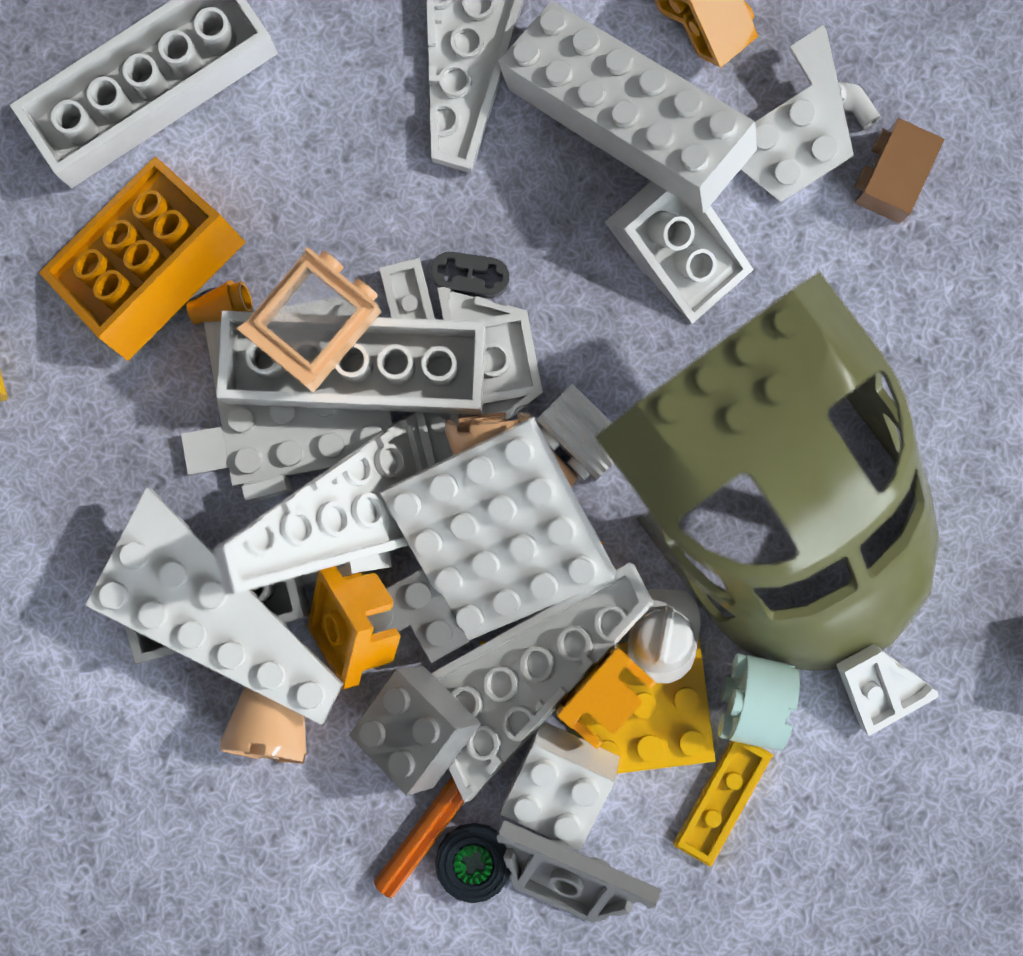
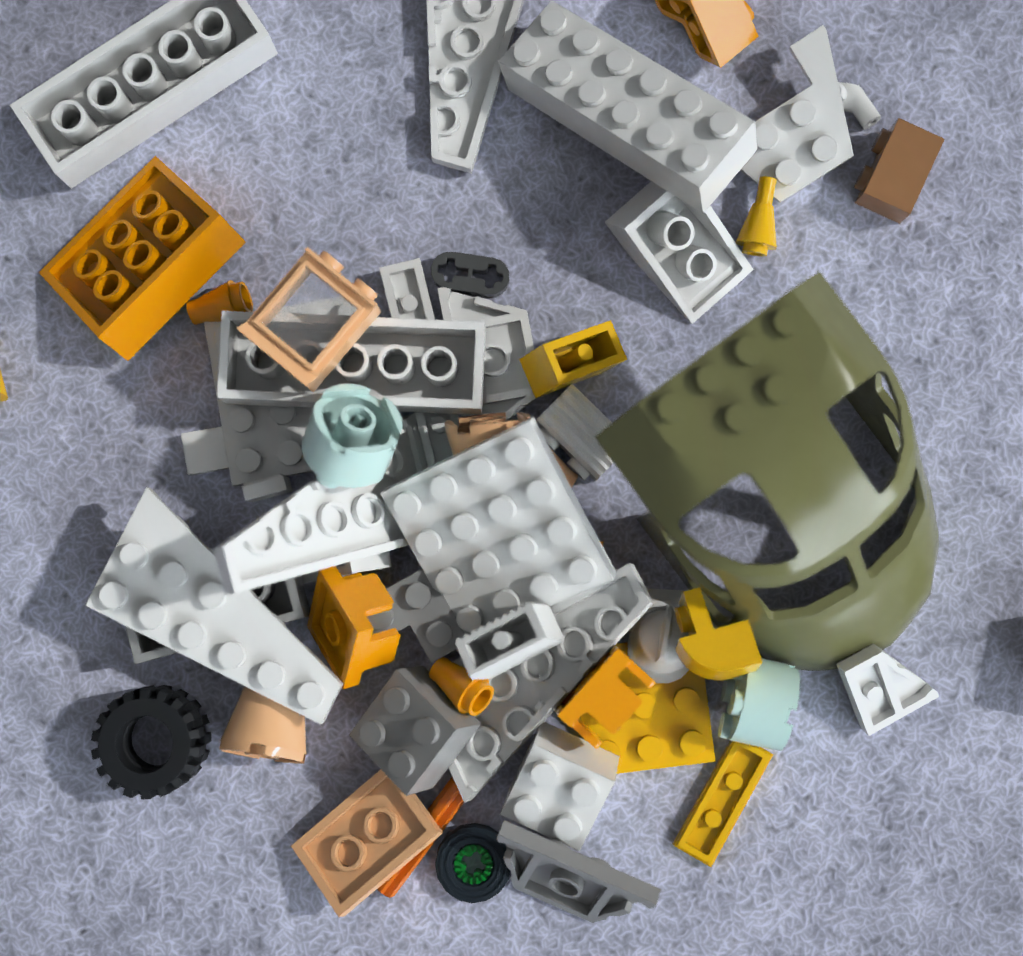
(119, 756): none -> black tyre
(351, 436): none -> light aqua brick
(365, 842): none -> light nougat plate
(465, 694): none -> light orange cone
(509, 640): none -> white brick
(572, 358): none -> yellow brick
(709, 651): none -> yellow brick
(758, 230): none -> yellow cone

